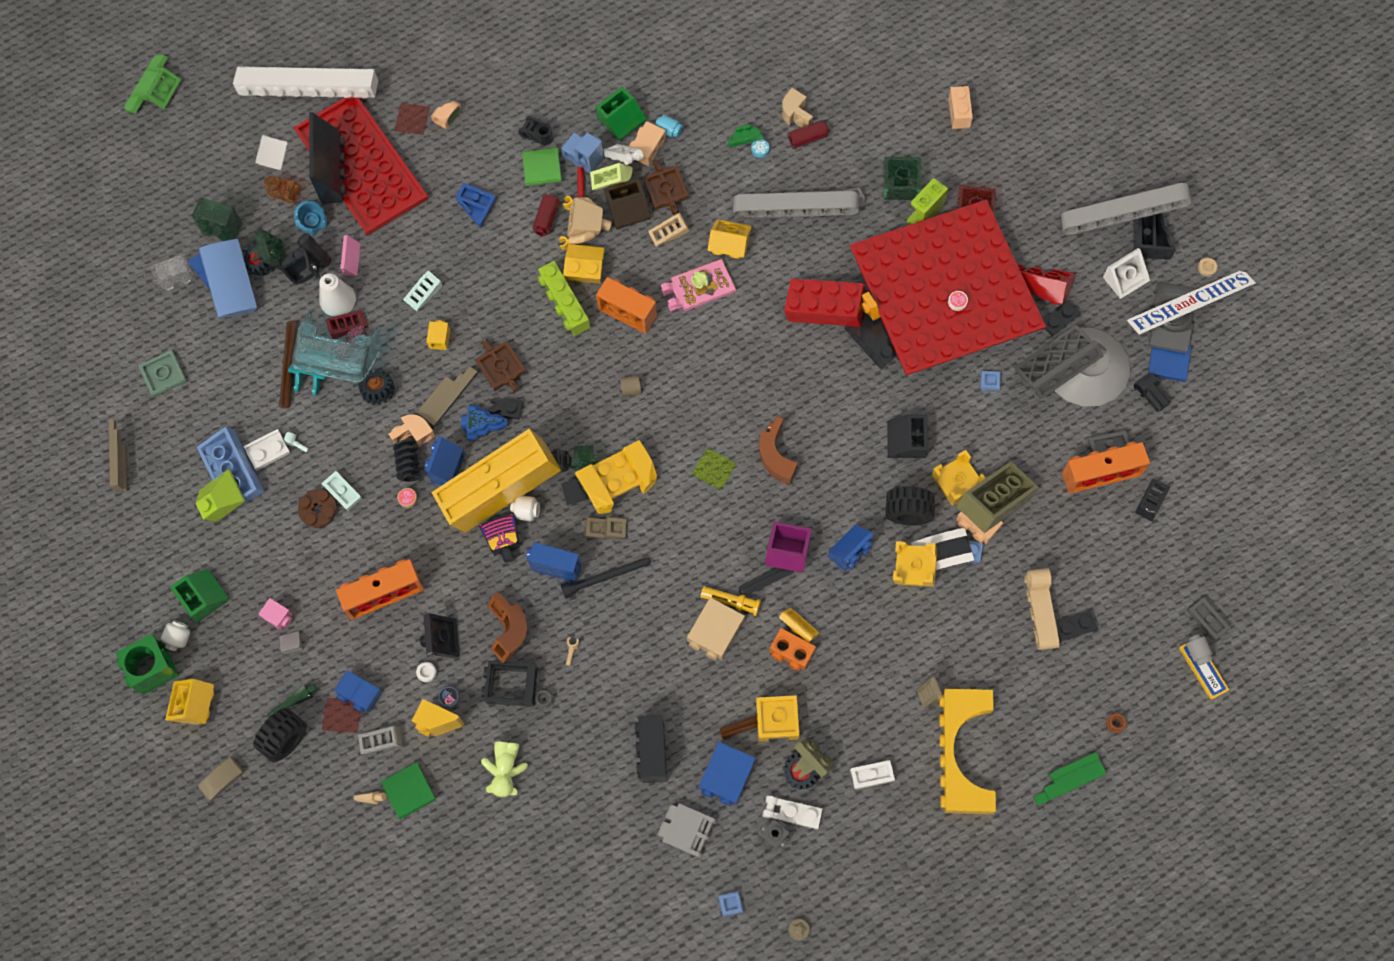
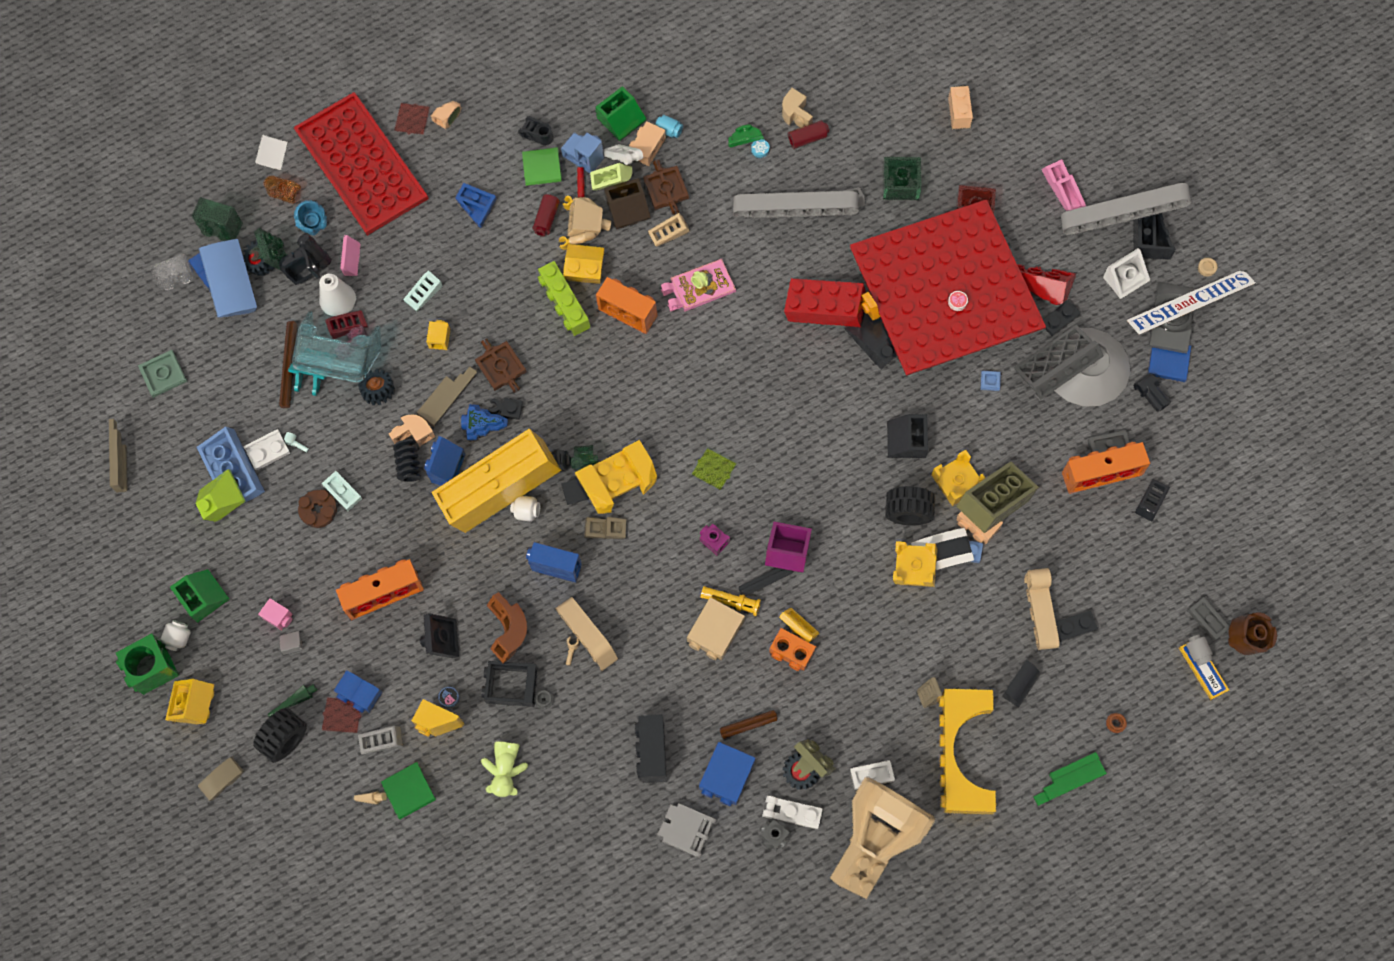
(155, 85): bright green plate -> none
(306, 82): white brick -> none
(326, 160): black slope -> none
(407, 497): tile -> none
(426, 672): white tile -> none
(502, 536): torso -> none
(570, 588): black piece -> none
(587, 633): none -> tan beam
(630, 386): dark tan brick -> none
(715, 545): none -> magenta brick
(729, 238): yellow slope -> none
(730, 903): medium blue tile -> none
(773, 462): dark orange arch -> none
(777, 718): yellow panel -> none
(798, 929): dark tan tile -> none
(851, 547): blue slope -> none
(874, 841): none -> tan plate
(928, 202): lime panel -> none
(1022, 684): none -> black brick
(1063, 186): none -> bright pink slope
(1252, 634): none -> reddish brown brick

